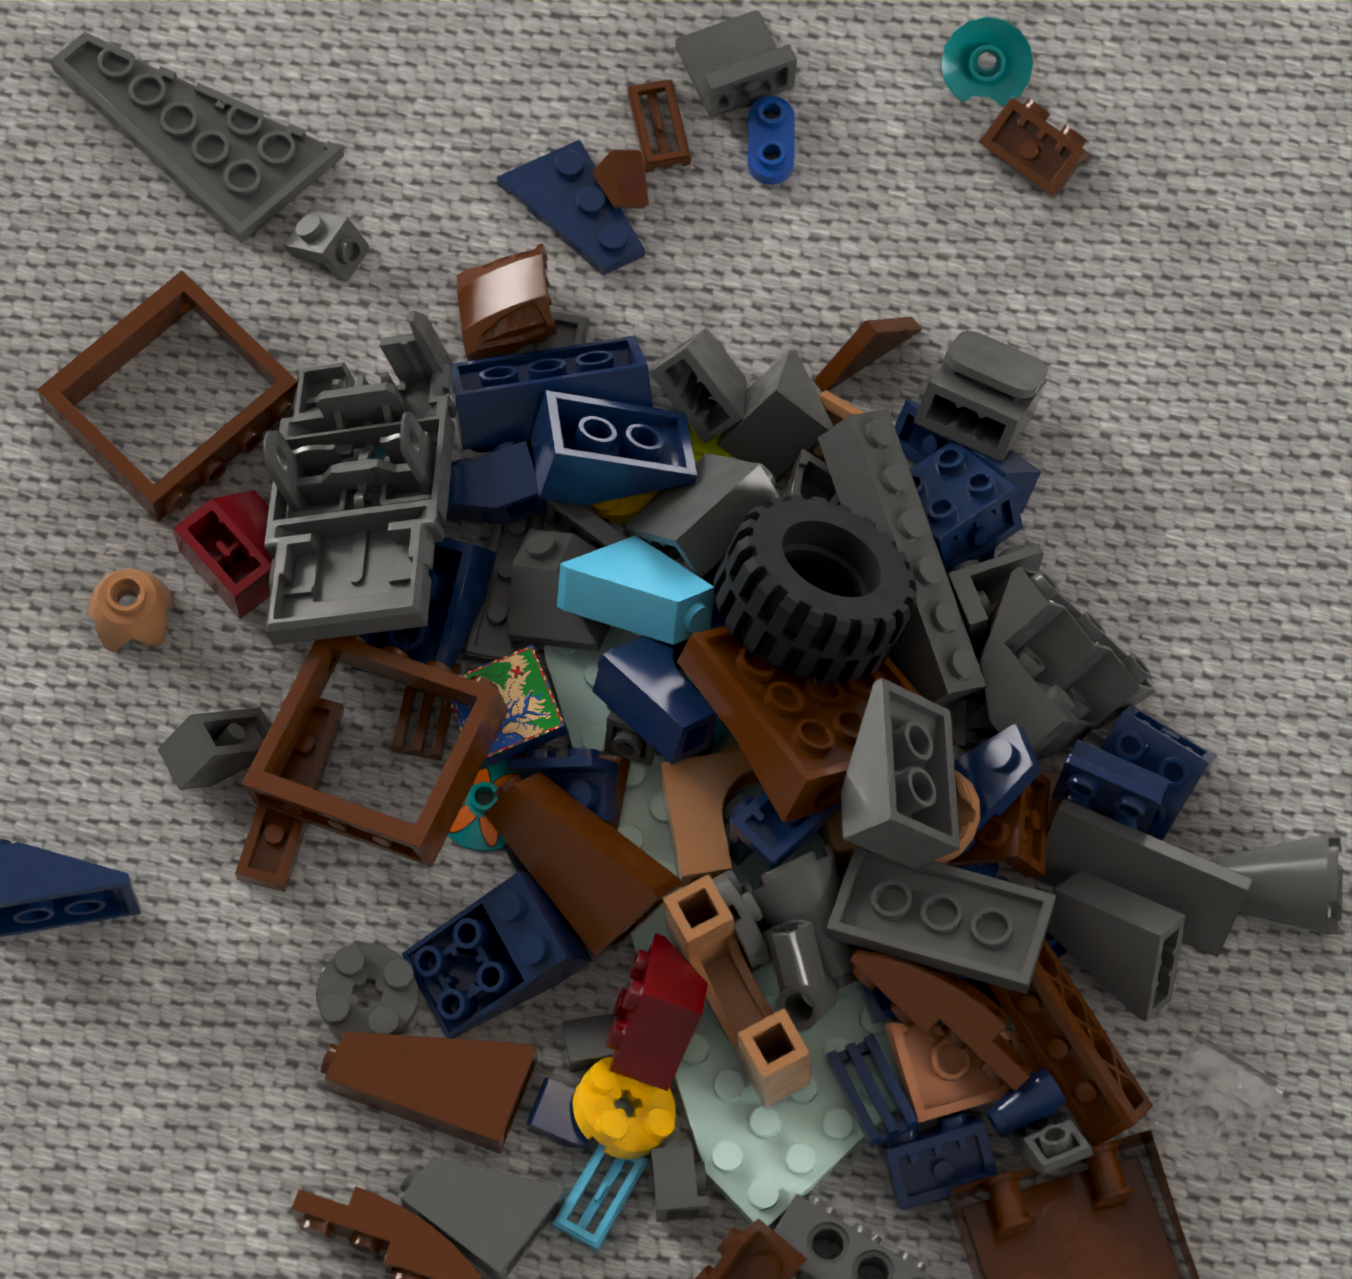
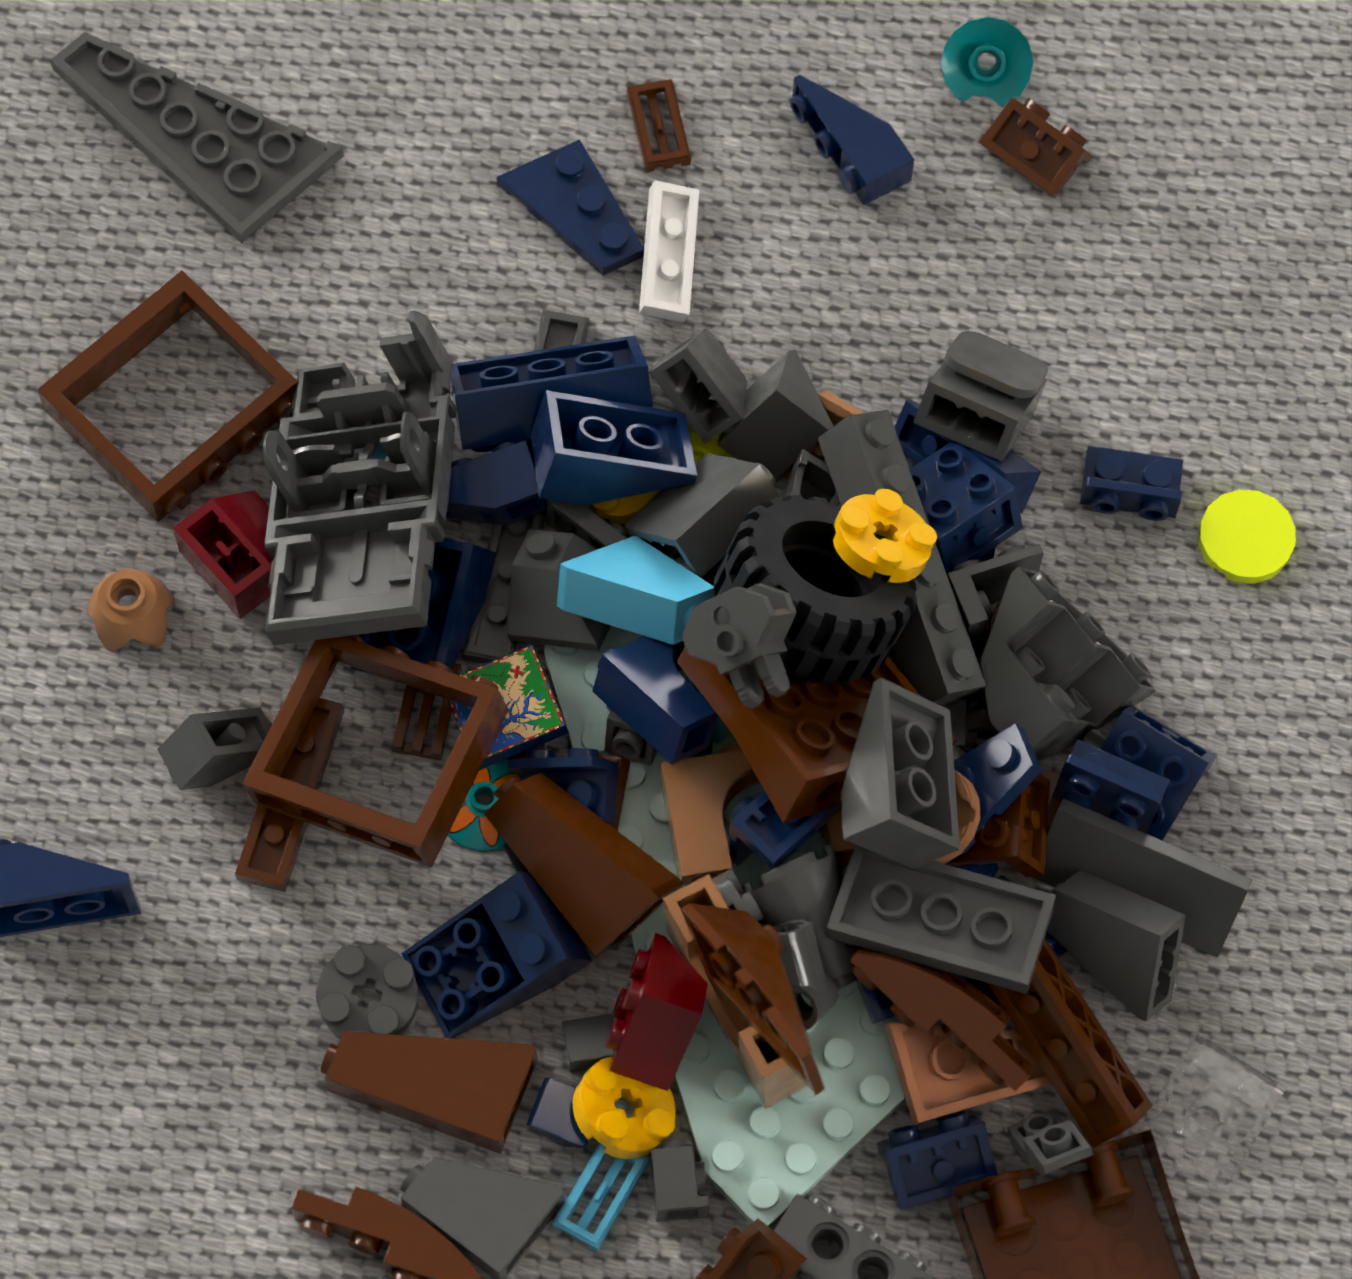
(328, 241): dark grey bracket -> none
(505, 305): reddish brown slope -> none
(623, 179): reddish brown slope -> none
(669, 251): none -> white plate
(736, 63): dark grey bracket -> none
(743, 632): none -> dark grey hinge
(750, 973): none -> reddish brown wedge
(771, 136): blue plate -> none
(854, 1054): dark blue tile -> none
(860, 144): none -> dark blue slope
(864, 347): reddish brown tile -> none
(907, 535): none -> yellow plate
(1027, 1105): dark blue cone -> none
(1131, 483): none -> dark blue bracket
(1246, 536): none -> neon yellow tile
(1293, 882): dark grey cone -> none

